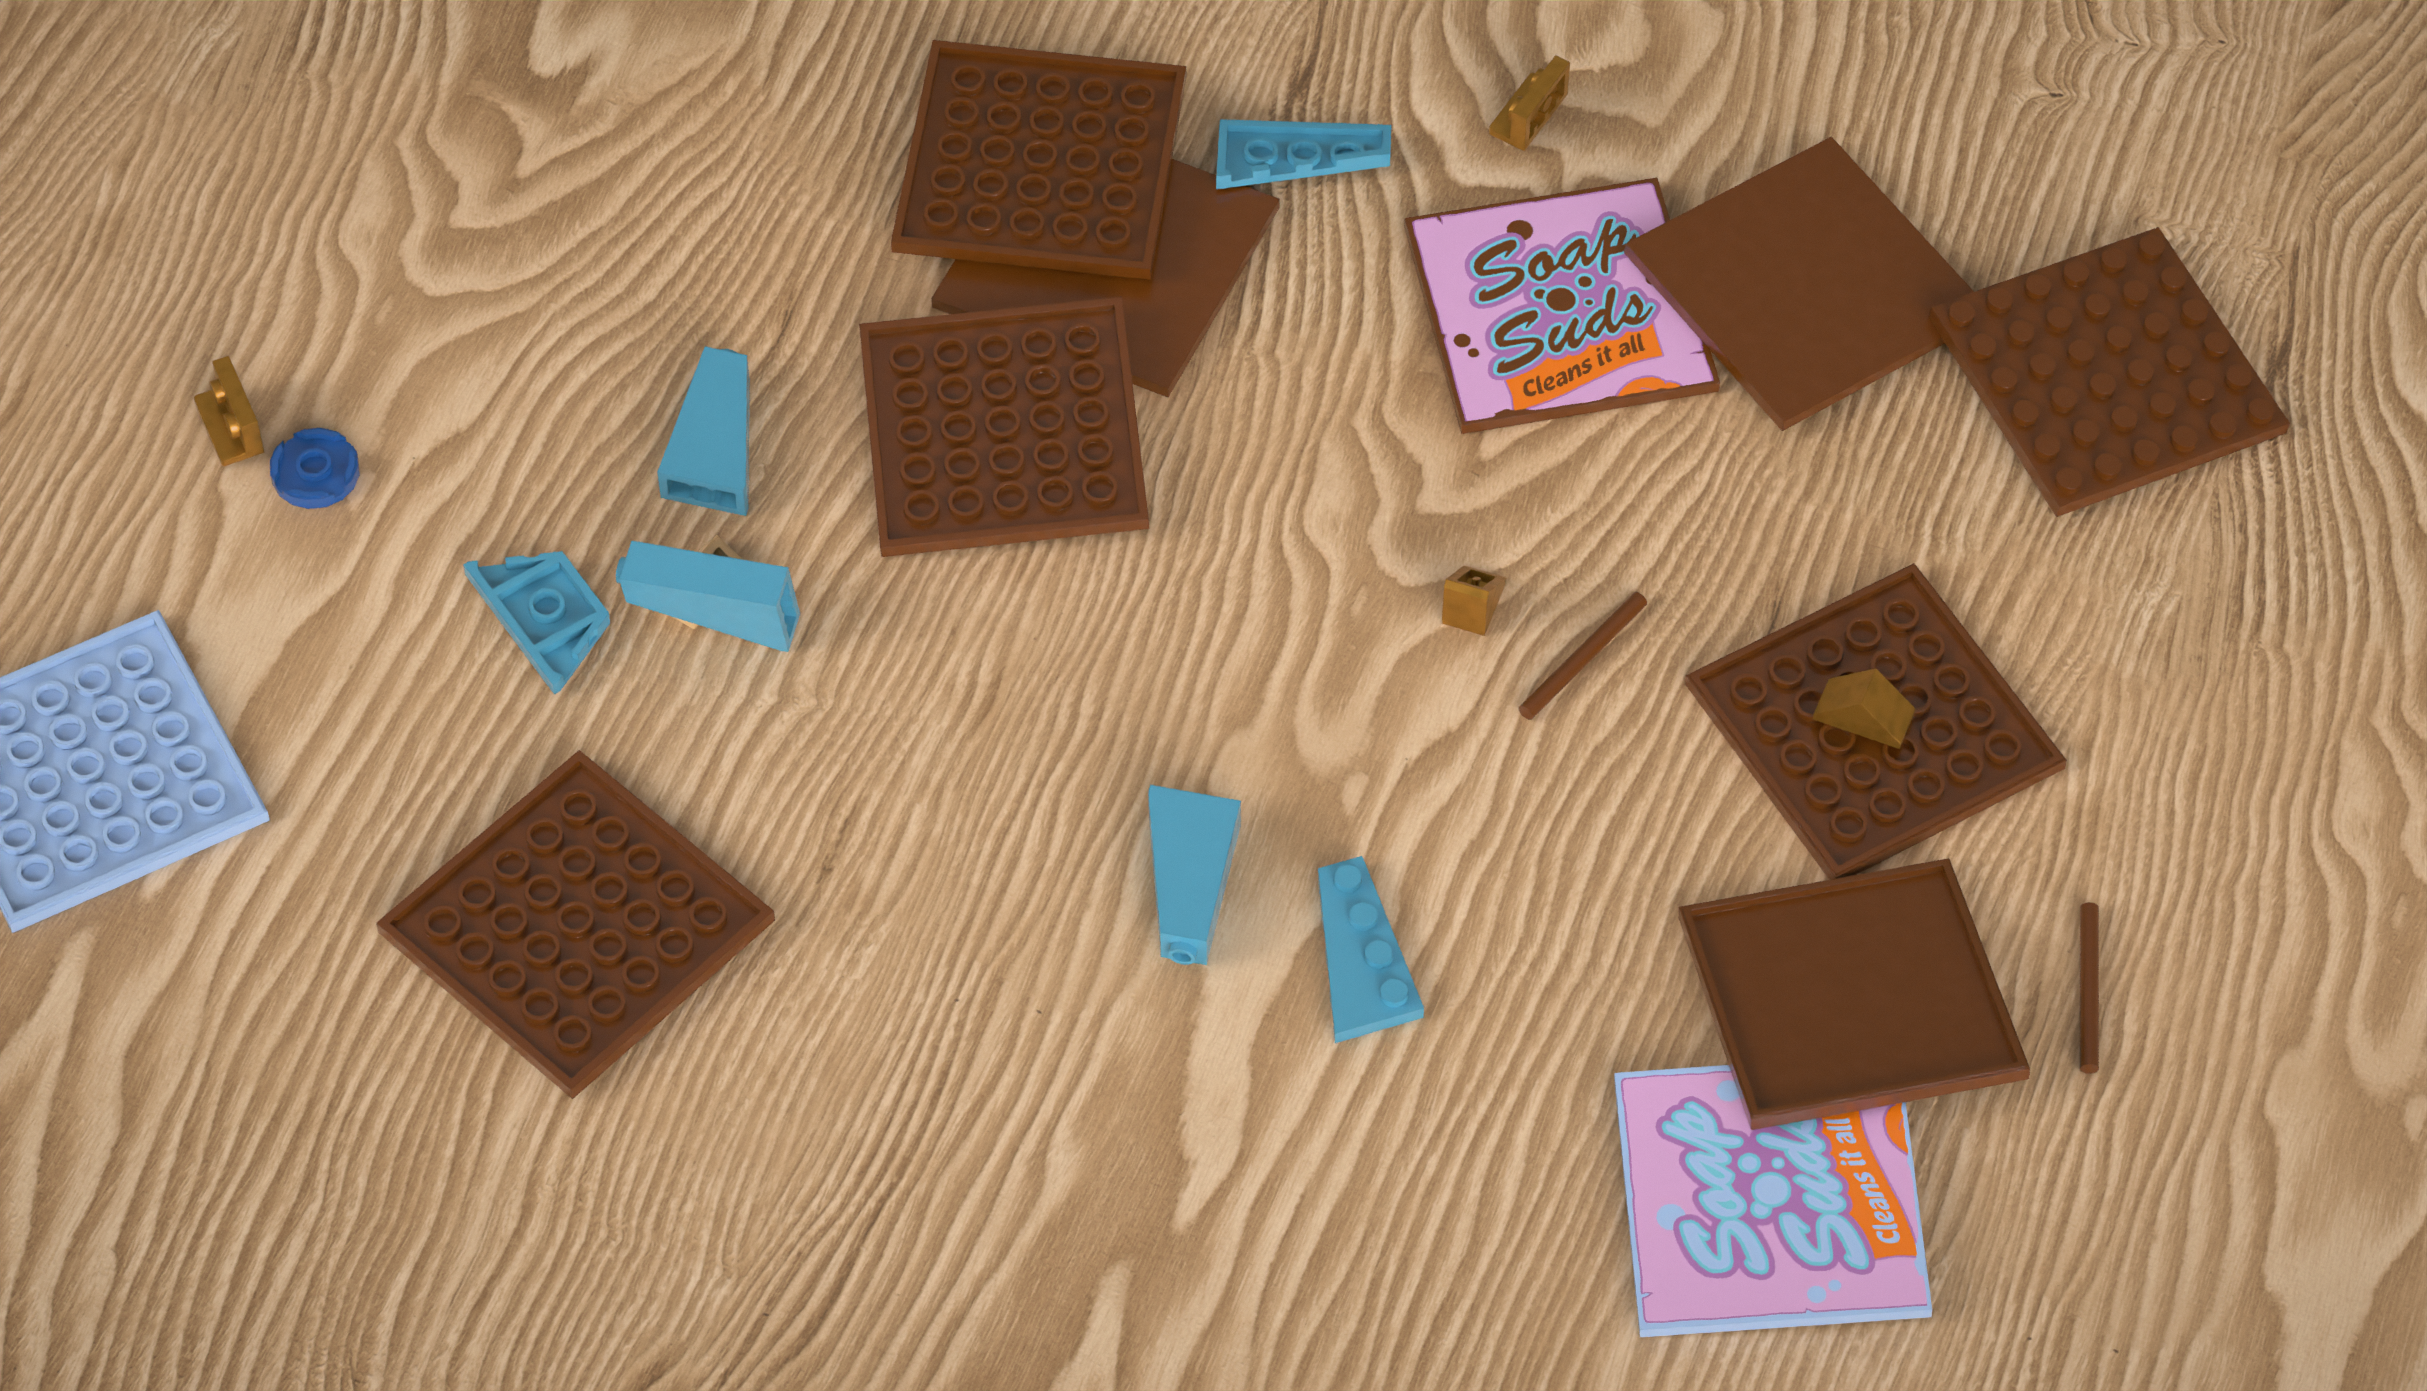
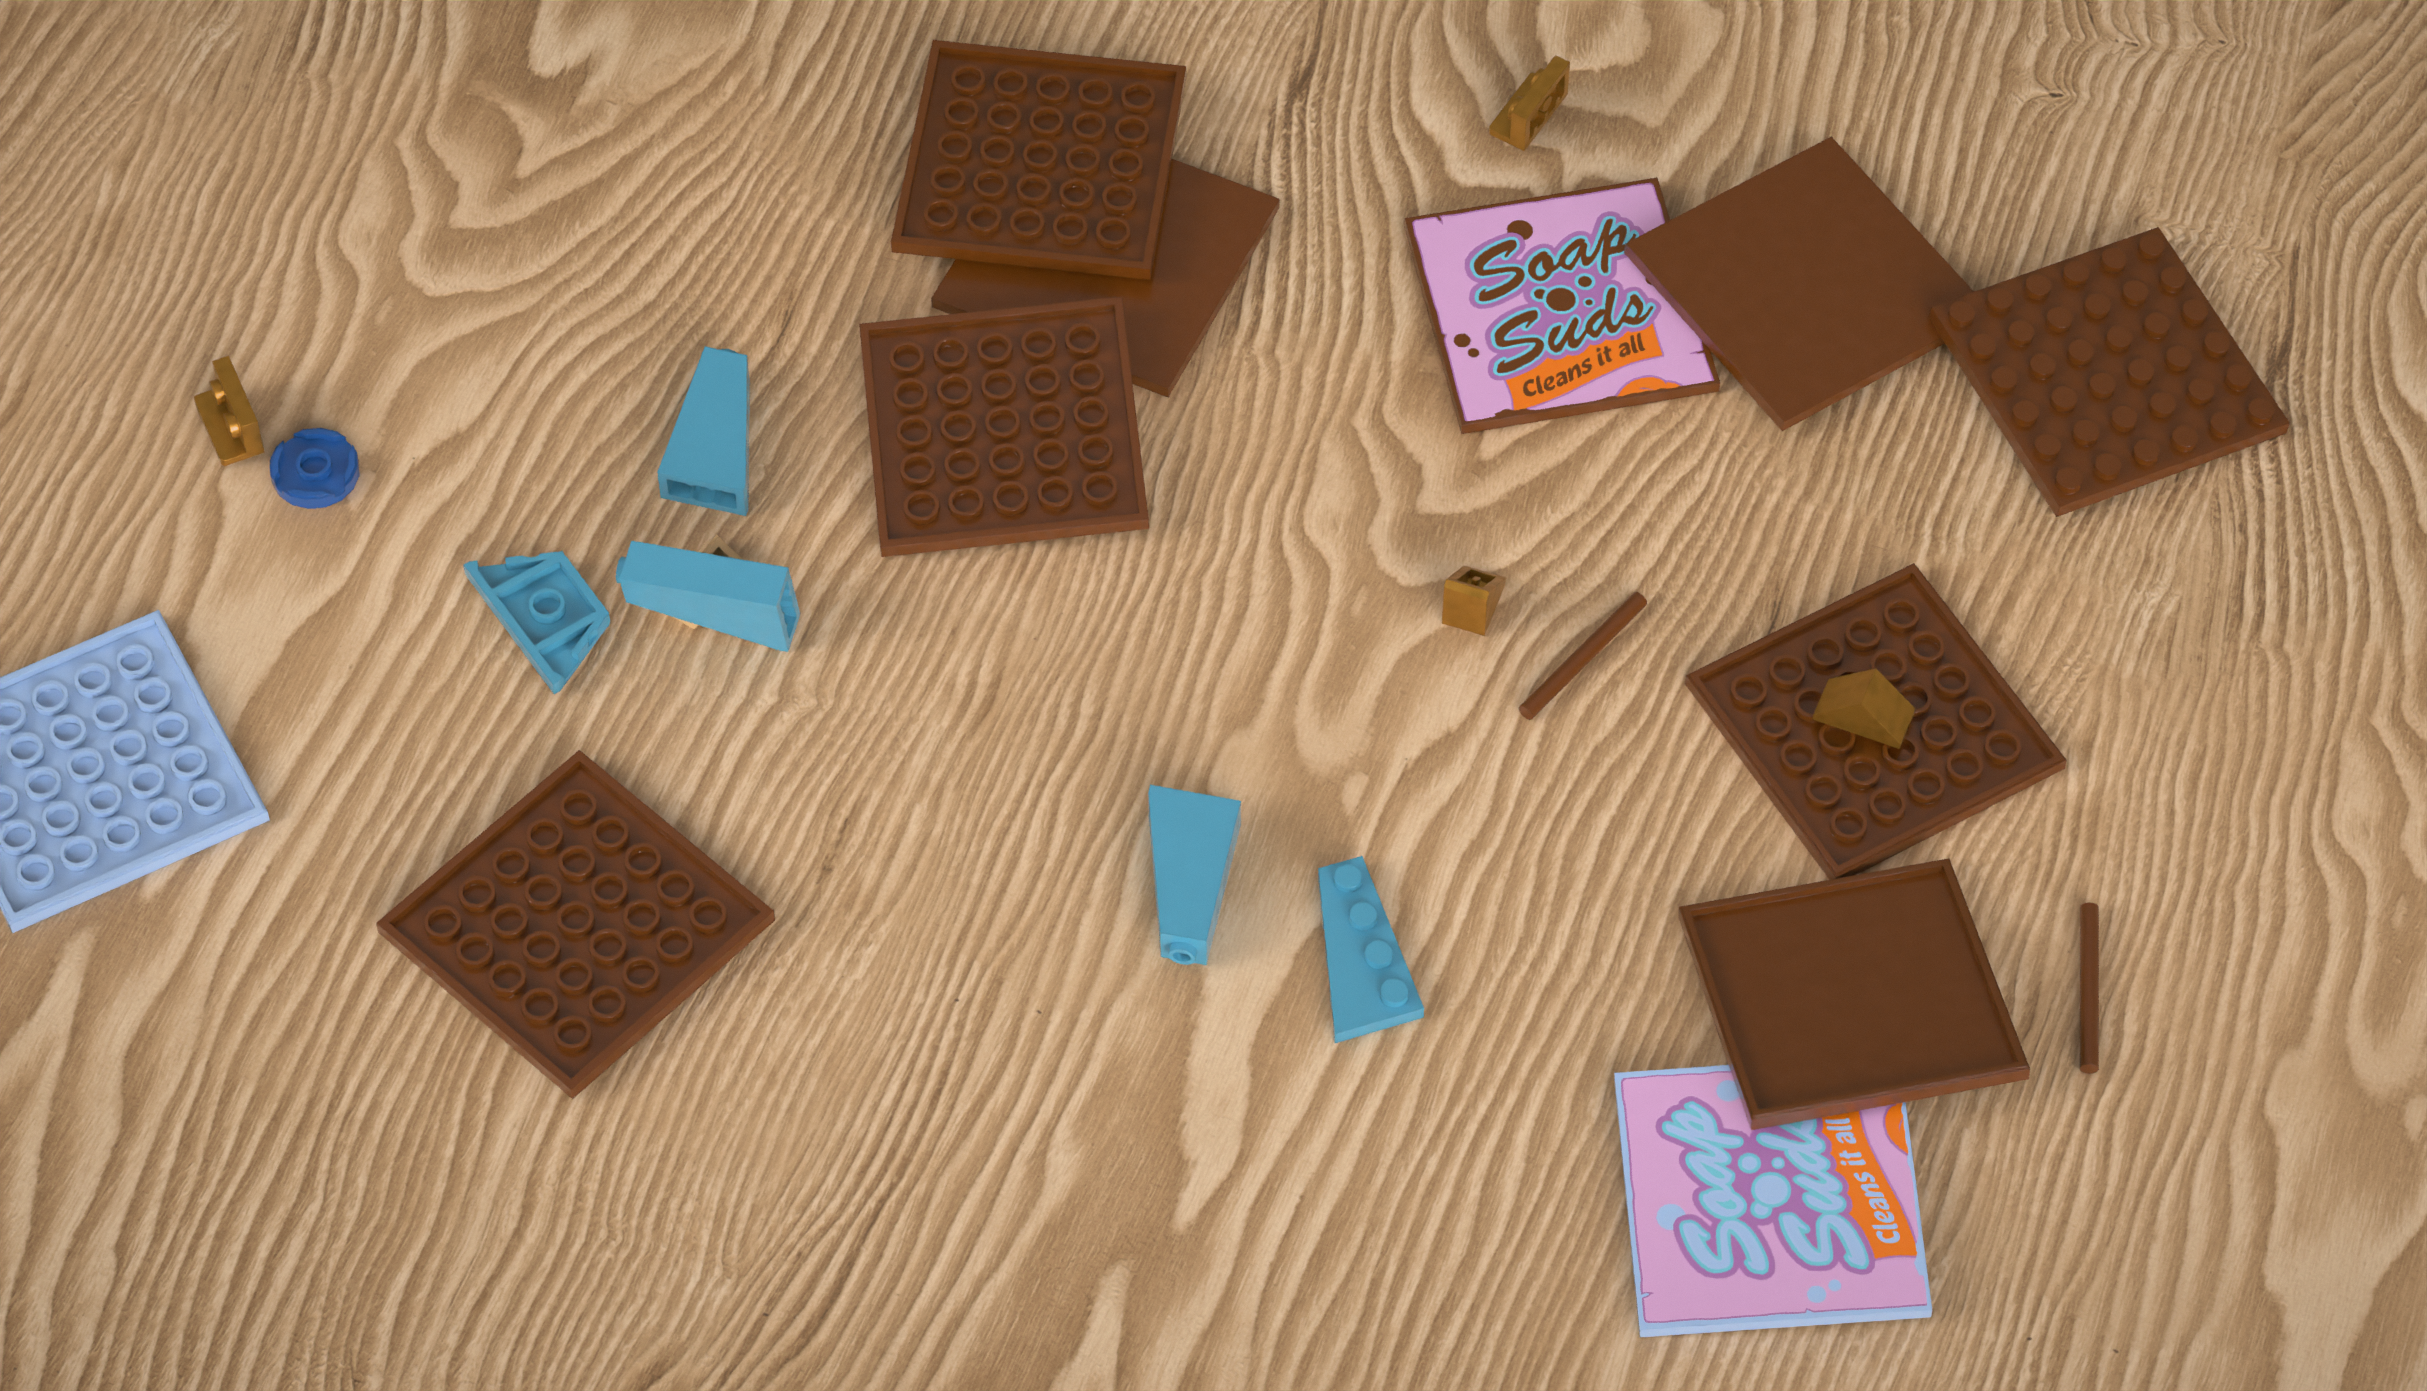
(1285, 150): dark azure wing -> none

